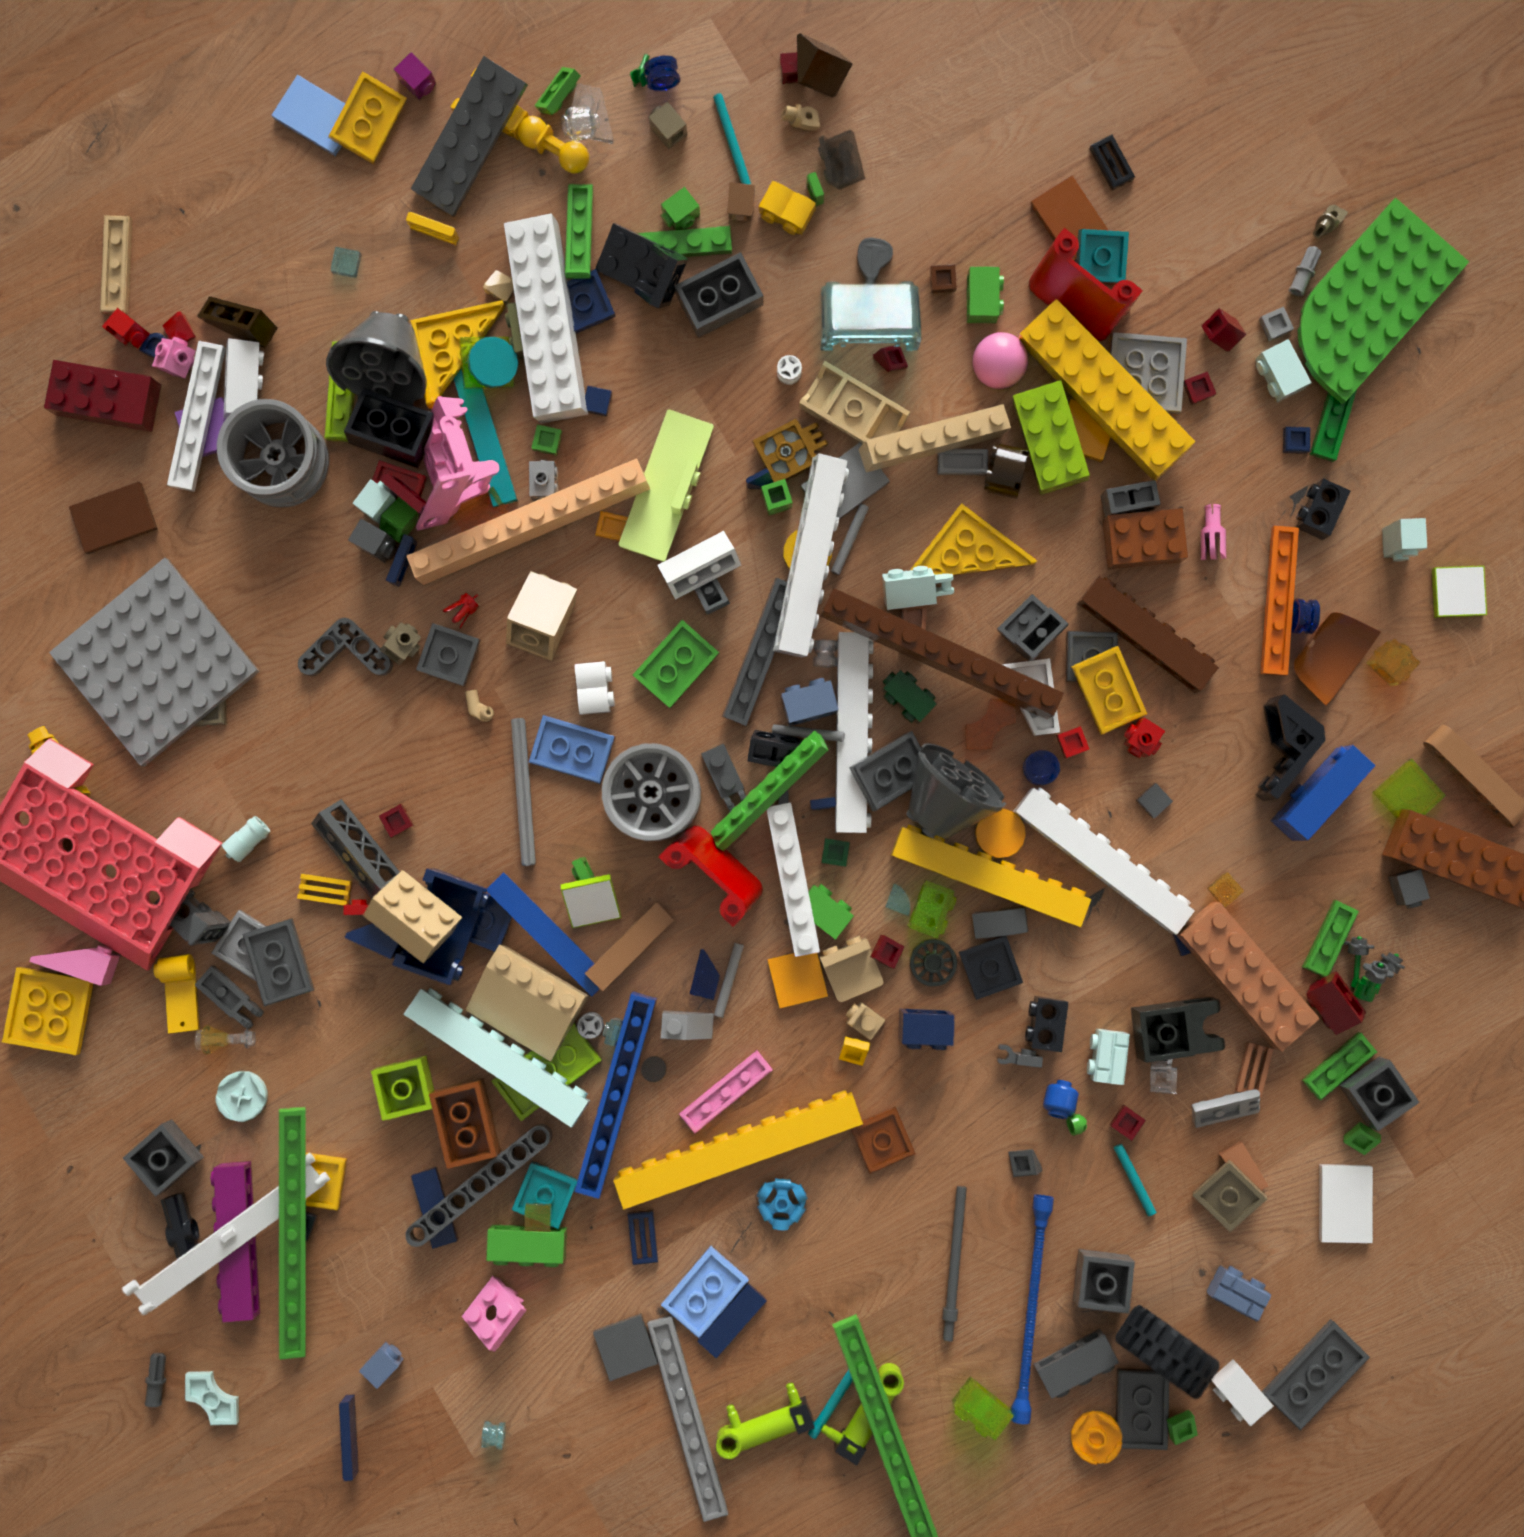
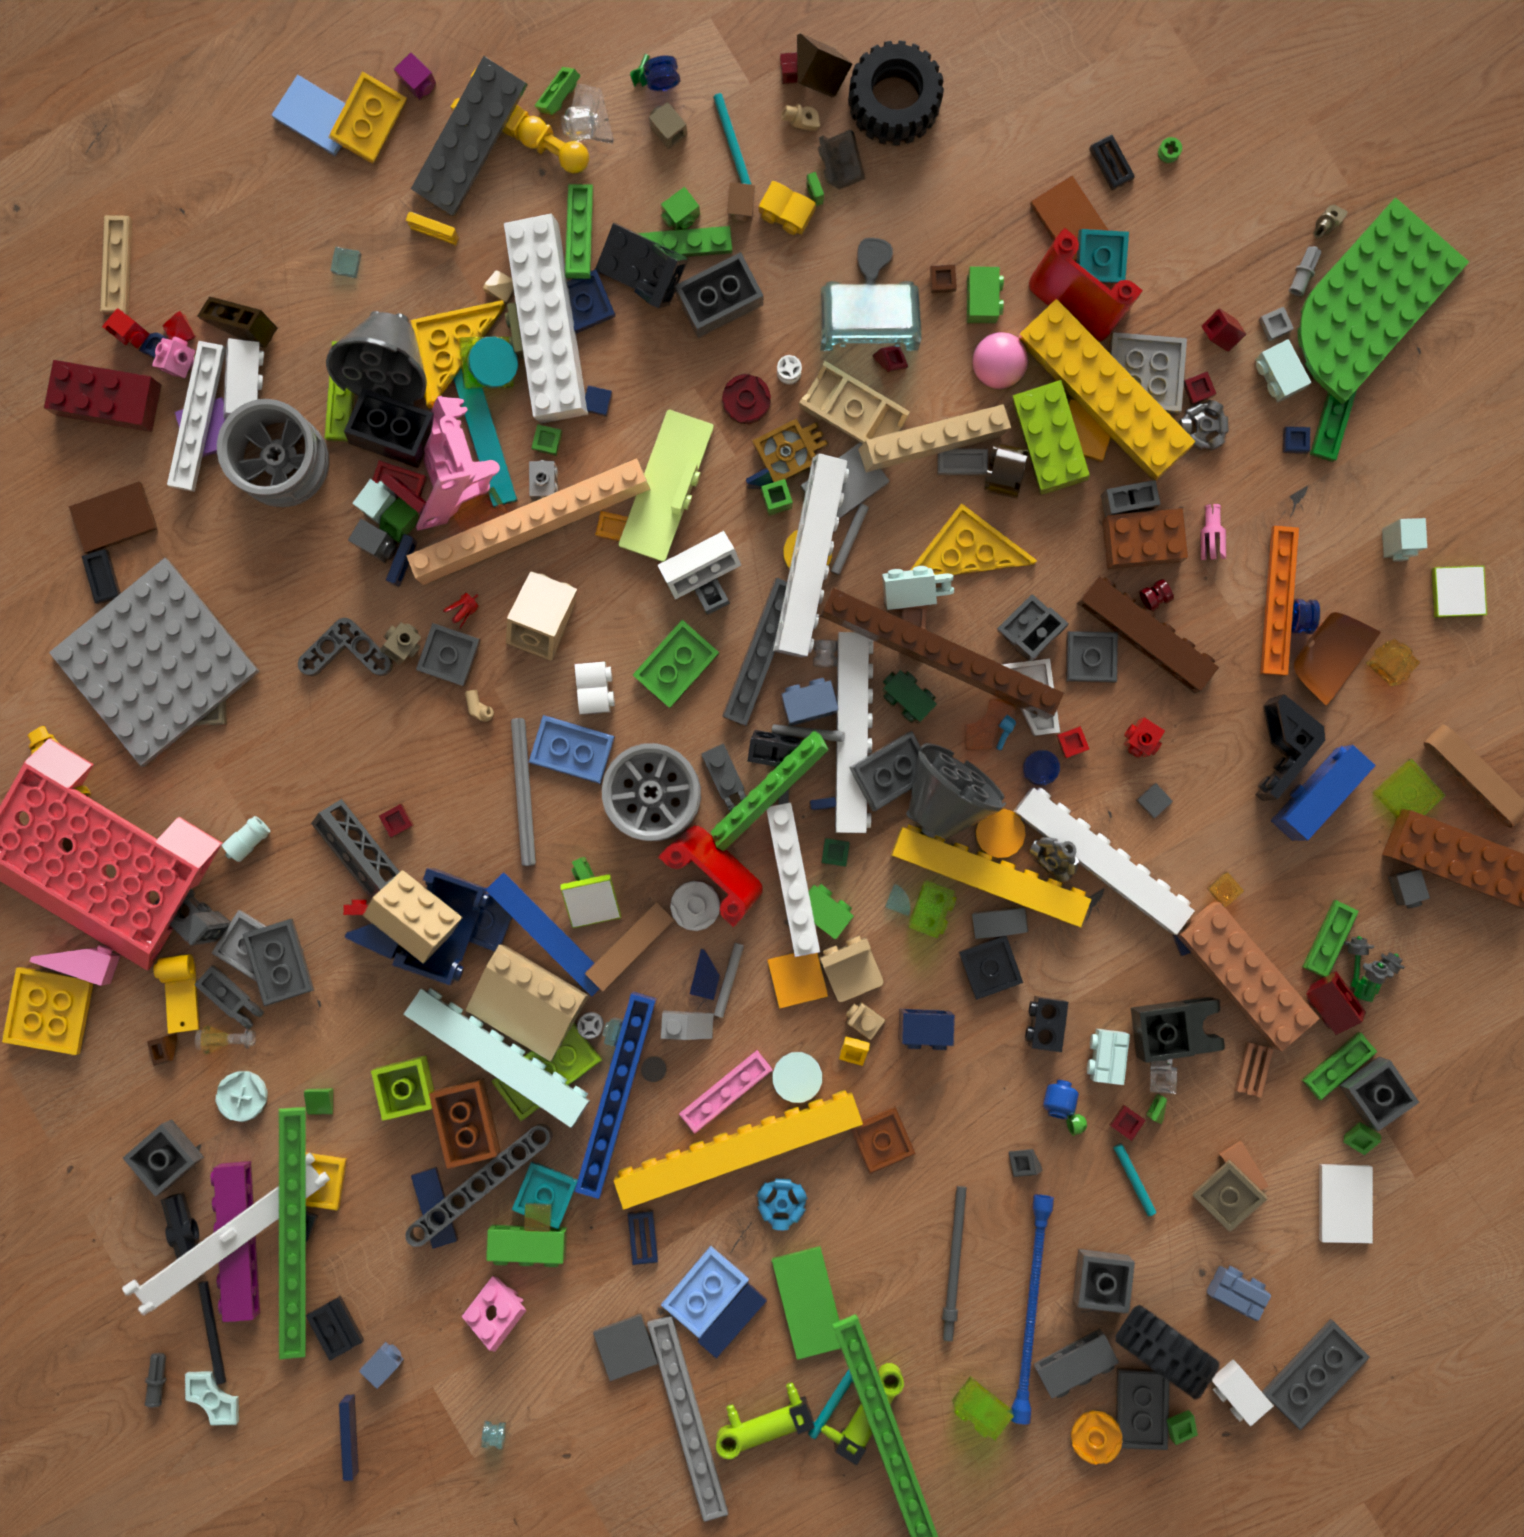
(101, 576): none -> black tile
(162, 1049): none -> reddish brown slope
(211, 1331): none -> black bar
(303, 887): yellow tile -> none
(319, 1101): none -> bright green slope
(334, 1328): none -> black plate
(695, 905): none -> white tile
(746, 398): none -> dark red tile
(797, 1077): none -> light aqua tile
(807, 1301): none -> bright green tile
(887, 951): dark red plate -> none
(895, 62): none -> black tyre
(933, 962): pearl dark grey wheel -> none
(1007, 725): none -> dark azure hand
(1026, 1058): dark grey plate -> none
(1057, 861): none -> flat silver piece
(1109, 690): yellow tile -> none
(1156, 595): none -> dark red wheel
(1157, 1109): none -> bright green slope
(1162, 150): none -> bright green bush
(1206, 424): none -> flat silver piece
(1226, 1108): light grey hinge -> none
(1327, 512): black brick -> none

